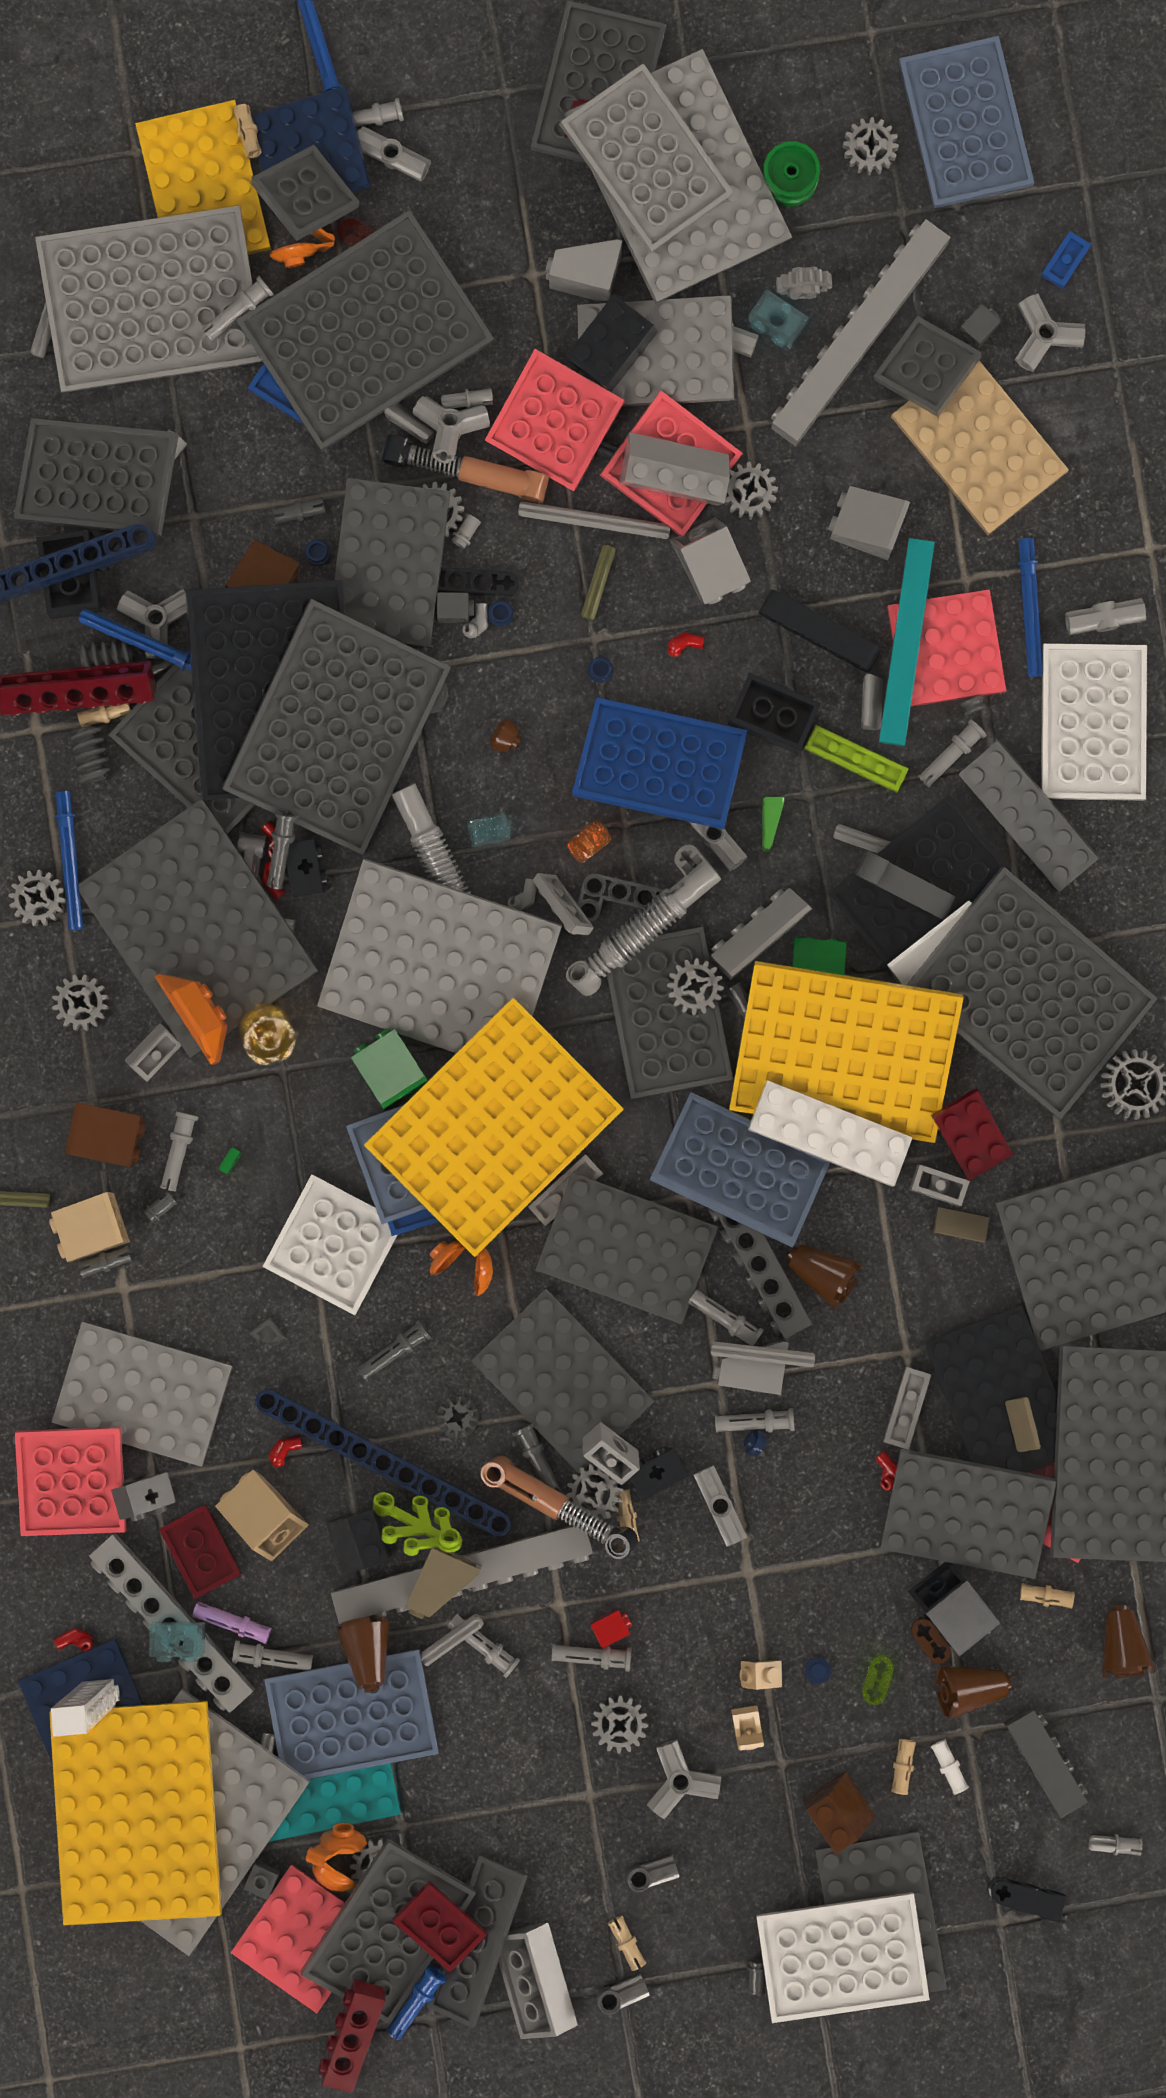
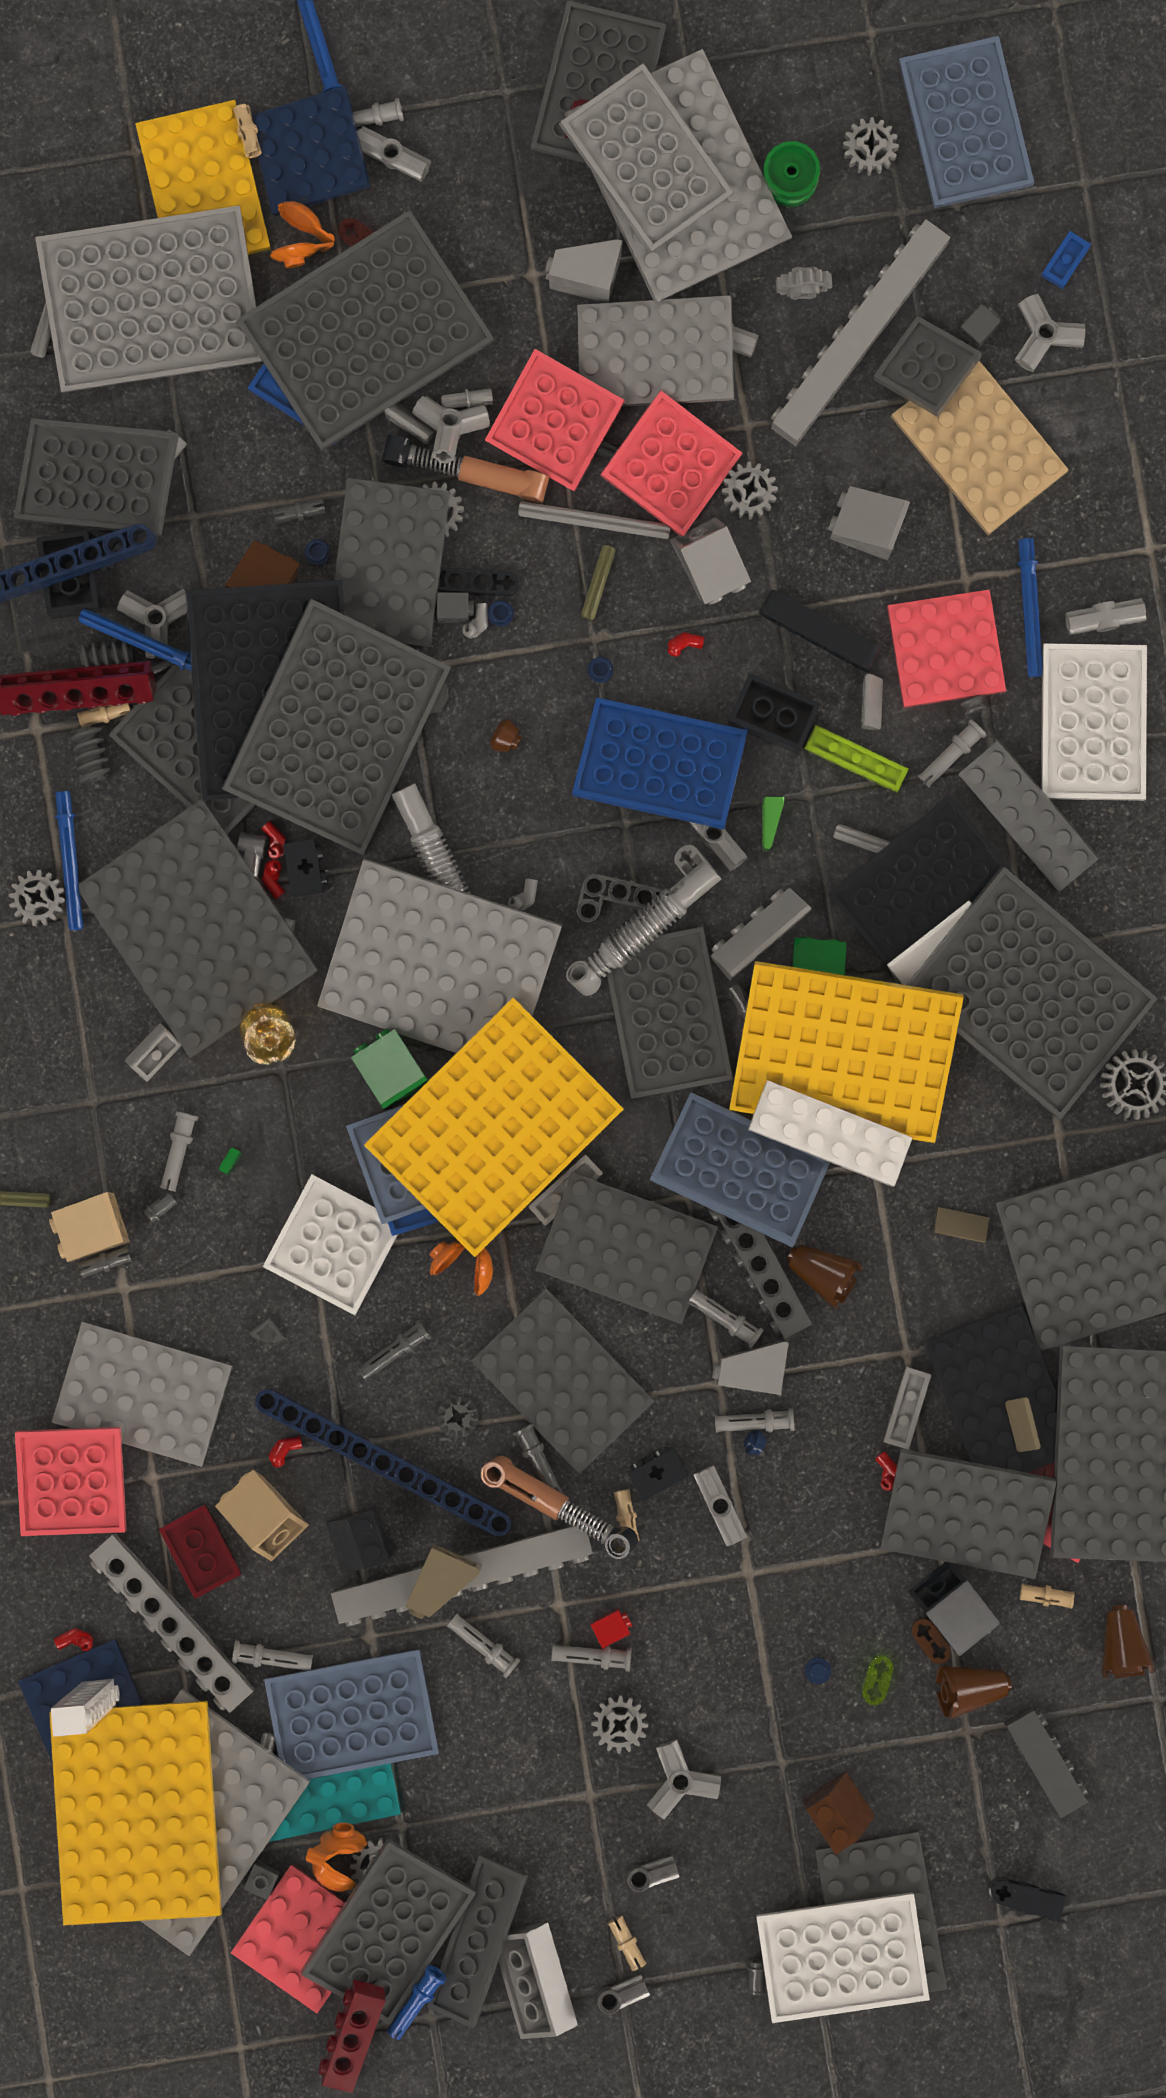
(73, 1012): light grey gear -> none
(105, 1135): reddish brown slope -> none
(144, 1496): dark grey brick -> none
(164, 1632): clear light blue brick -> none
(198, 1013): orange wedge -> none
(234, 1623): lavender pin -> none
(247, 301): light grey pin -> none
(282, 838): dark grey pin -> none
(305, 192): dark grey plate -> none
(365, 1650): reddish brown cone -> none
(439, 1926): dark red plate -> none
(445, 1539): lime plant -> none
(451, 1639): light grey axle -> none
(465, 531): light grey pin -> none
(489, 830): clear light blue bracket -> none
(563, 904): light grey plate -> none
(589, 841): clear orange gear -> none
(604, 1488): light grey gear -> none
(611, 343): black brick -> none
(611, 1453): light grey brick -> none
(675, 469): light grey slope -> none
(691, 975): light grey gear -> none
(747, 1728): tan bracket -> none
(761, 1674): tan bracket -> none
(762, 1354): light grey axle -> none
(773, 306): clear light blue brick -> none
(903, 1766): tan pin -> none
(905, 885): dark grey beam -> none
(906, 642): teal tile -> none
(939, 1185): light grey brick -> none
(949, 1767): white pin -> none
(971, 1134): dark red plate -> none
(1115, 1844): light grey axle -> none

